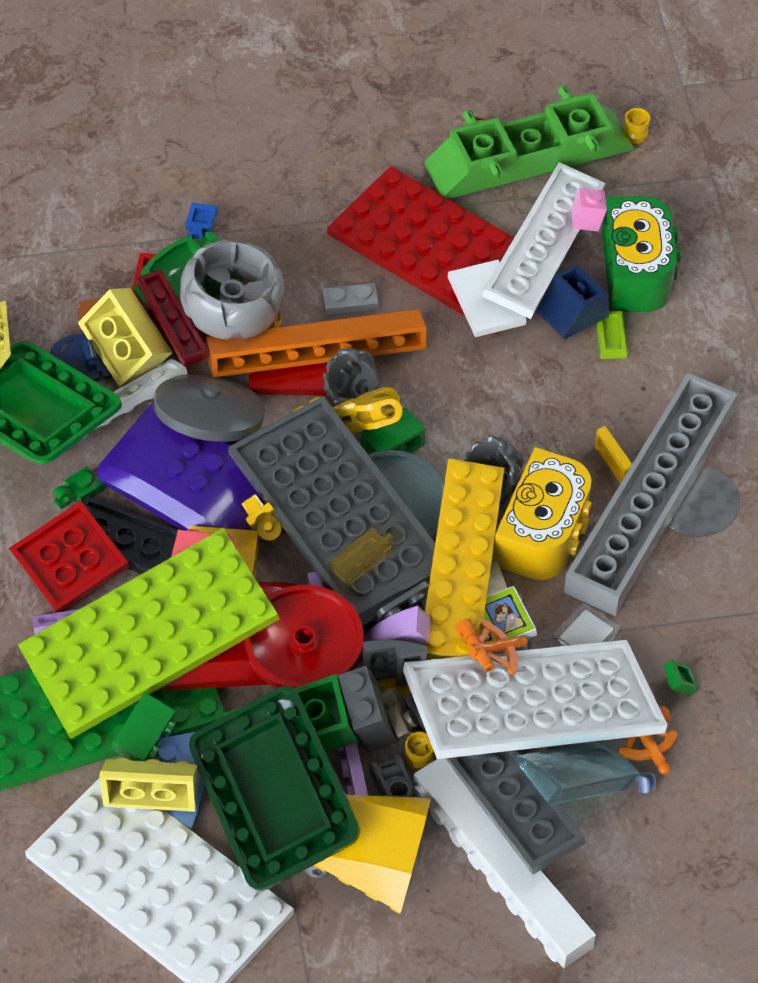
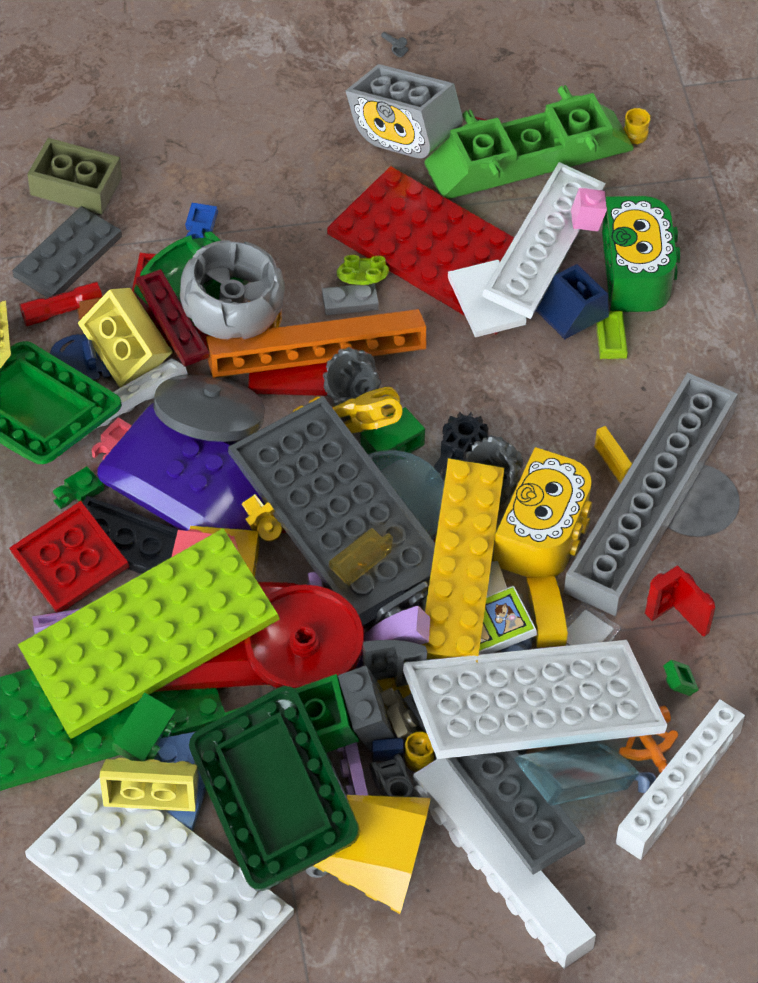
(44, 308): none -> red axle
(67, 253): none -> dark grey plate
(74, 175): none -> olive brick
(110, 437): none -> coral plate
(362, 270): none -> lime dish
(386, 749): none -> dark blue tile
(398, 44): none -> dark grey hand
(404, 110): none -> light grey brick
(454, 441): none -> black gear
(484, 652): orange piece -> none
(547, 611): none -> yellow slope
(679, 779): none -> white brick
(680, 591): none -> red bracket

